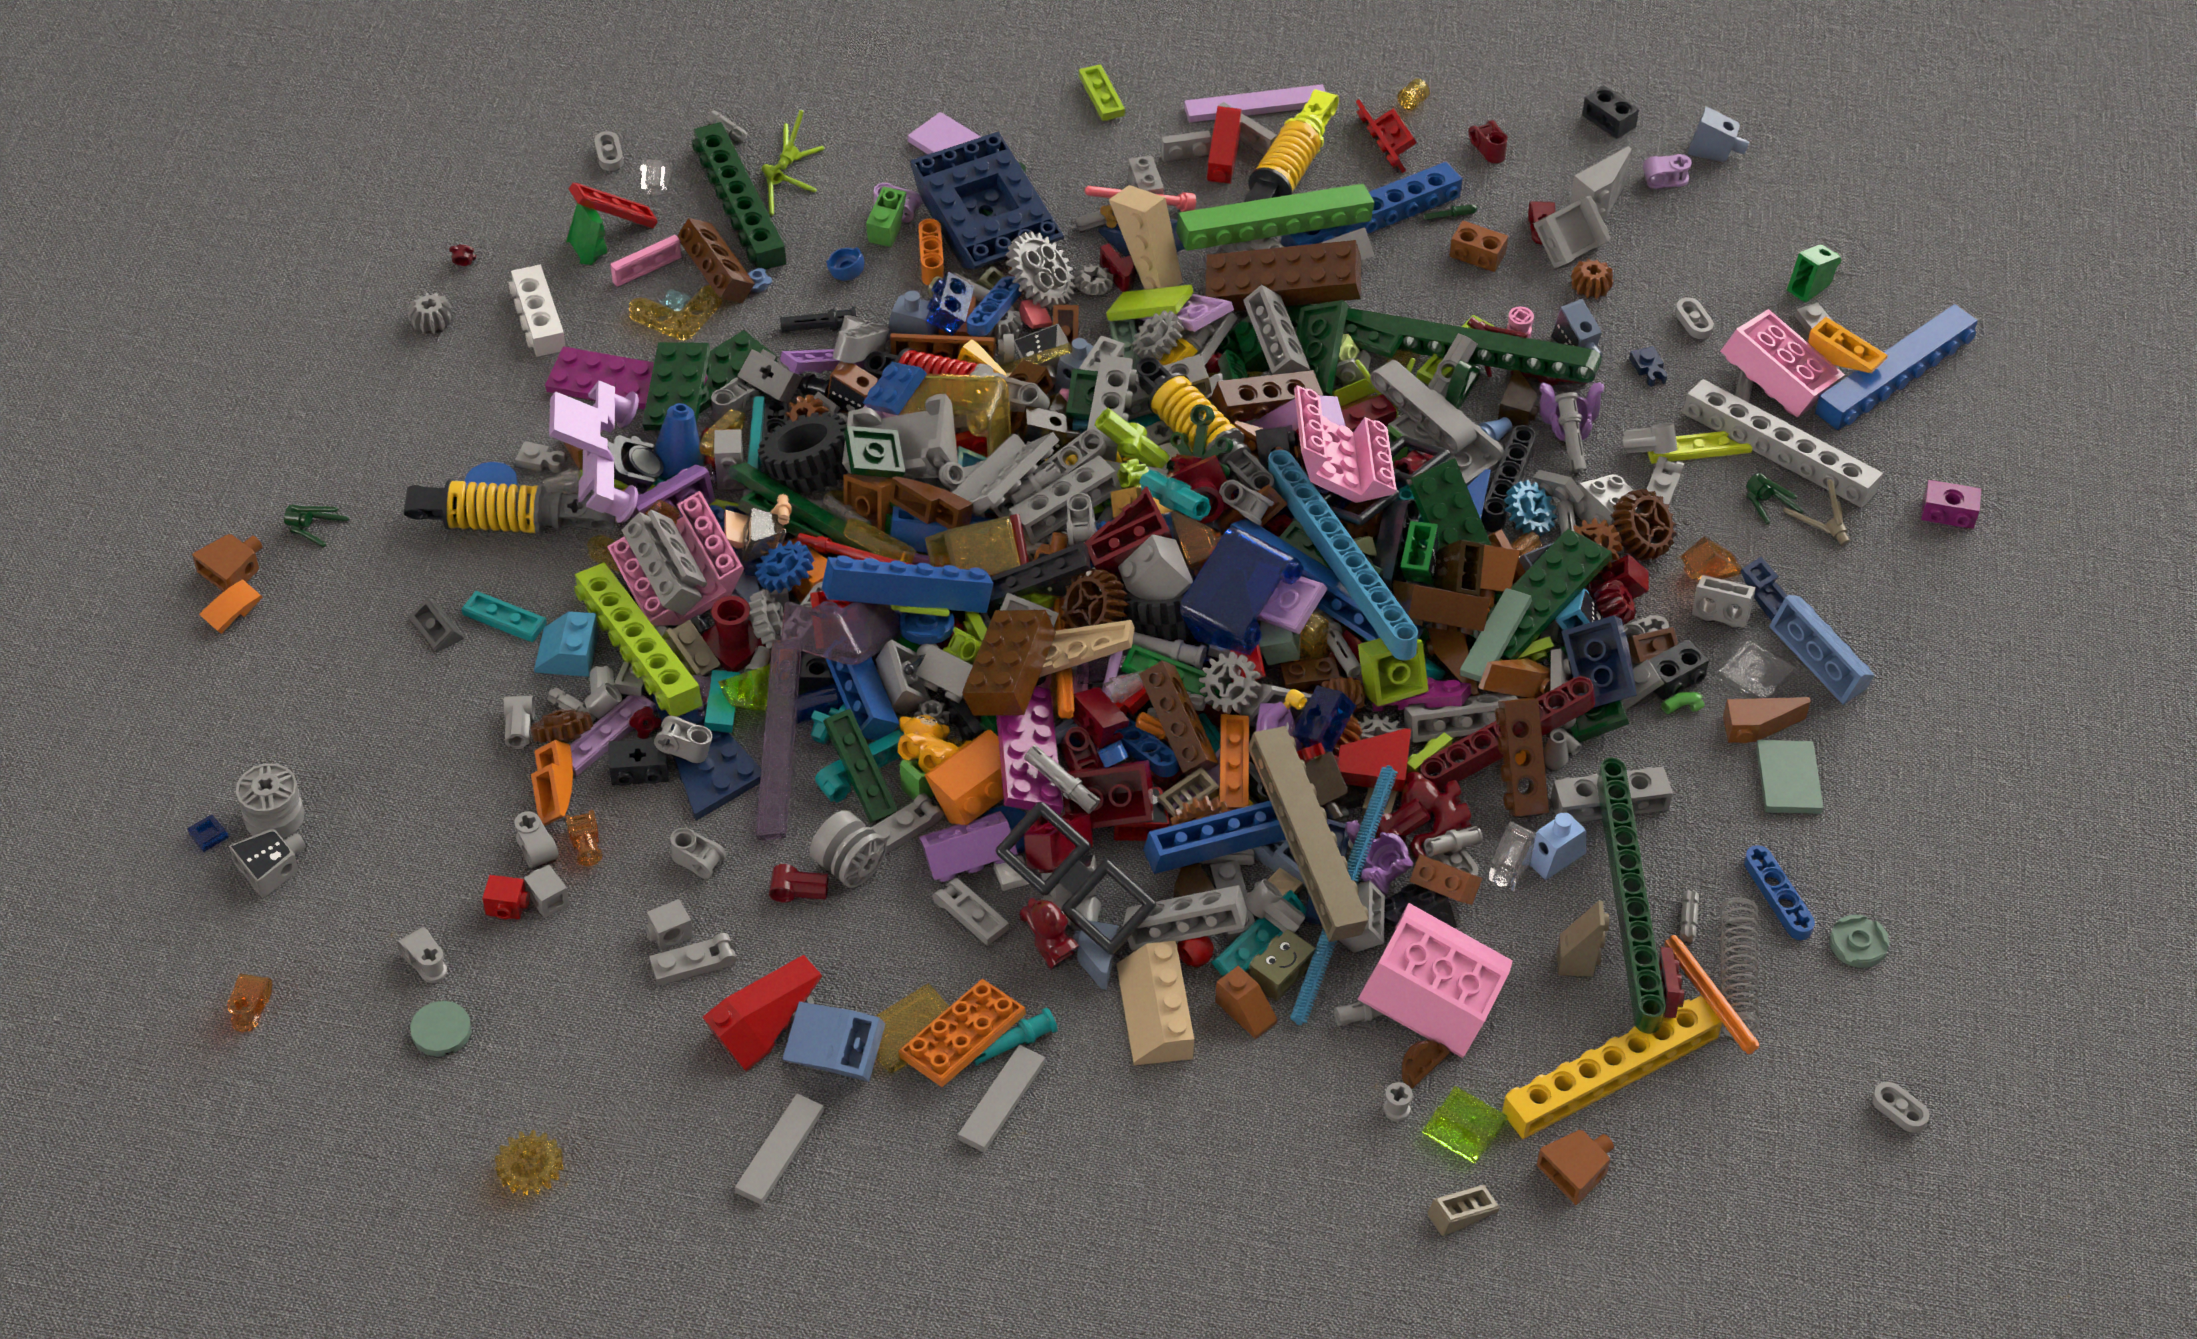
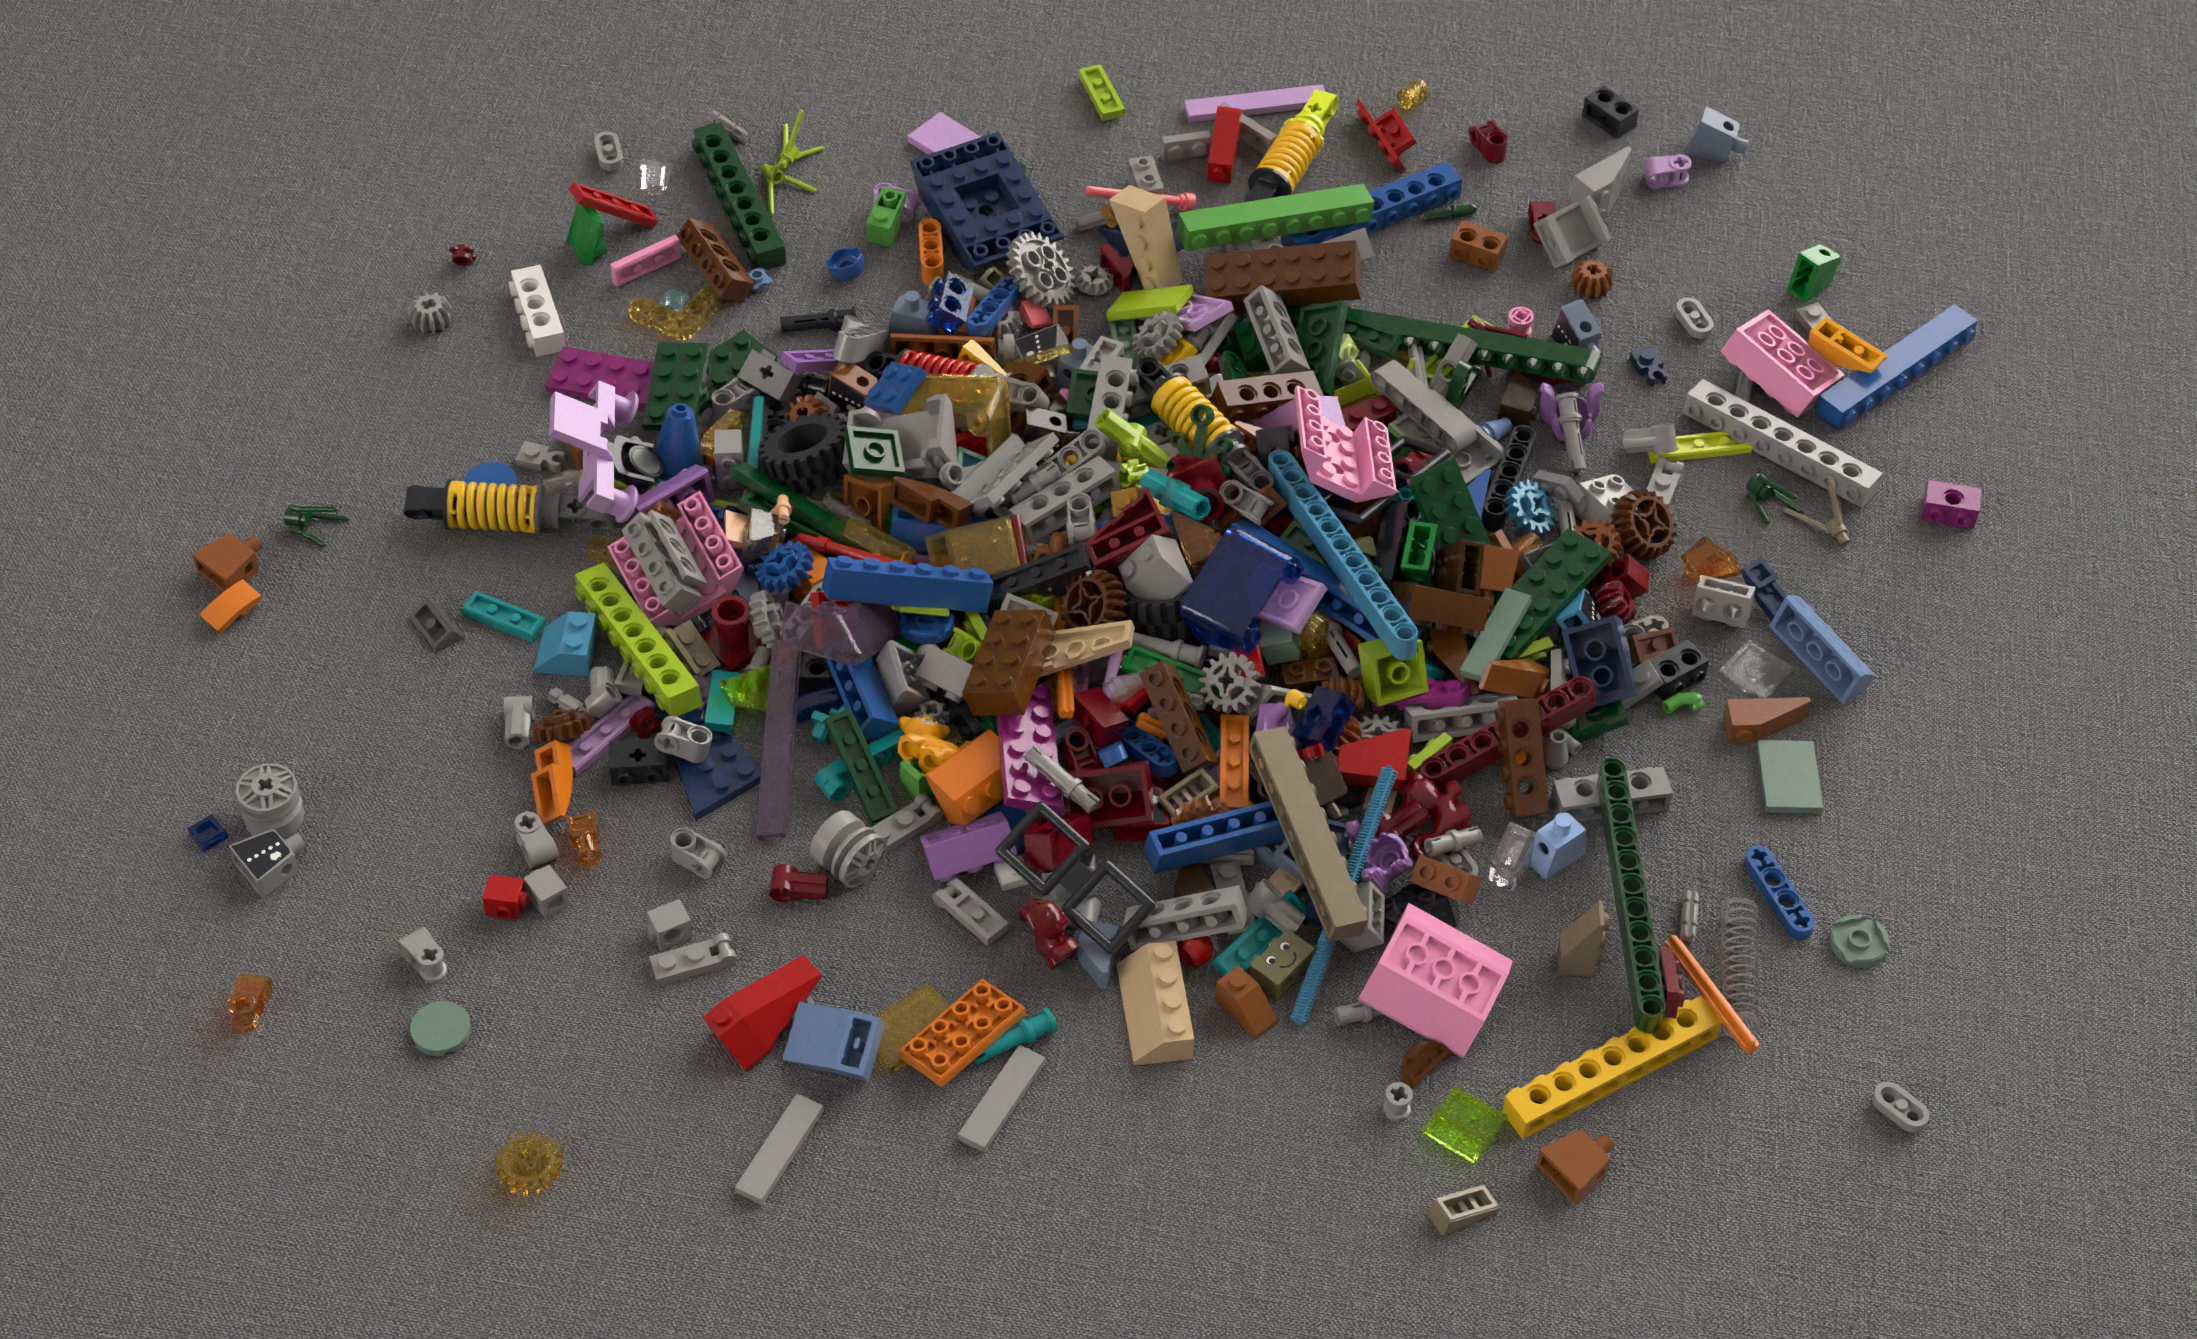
(1419, 367): none -> light grey axle

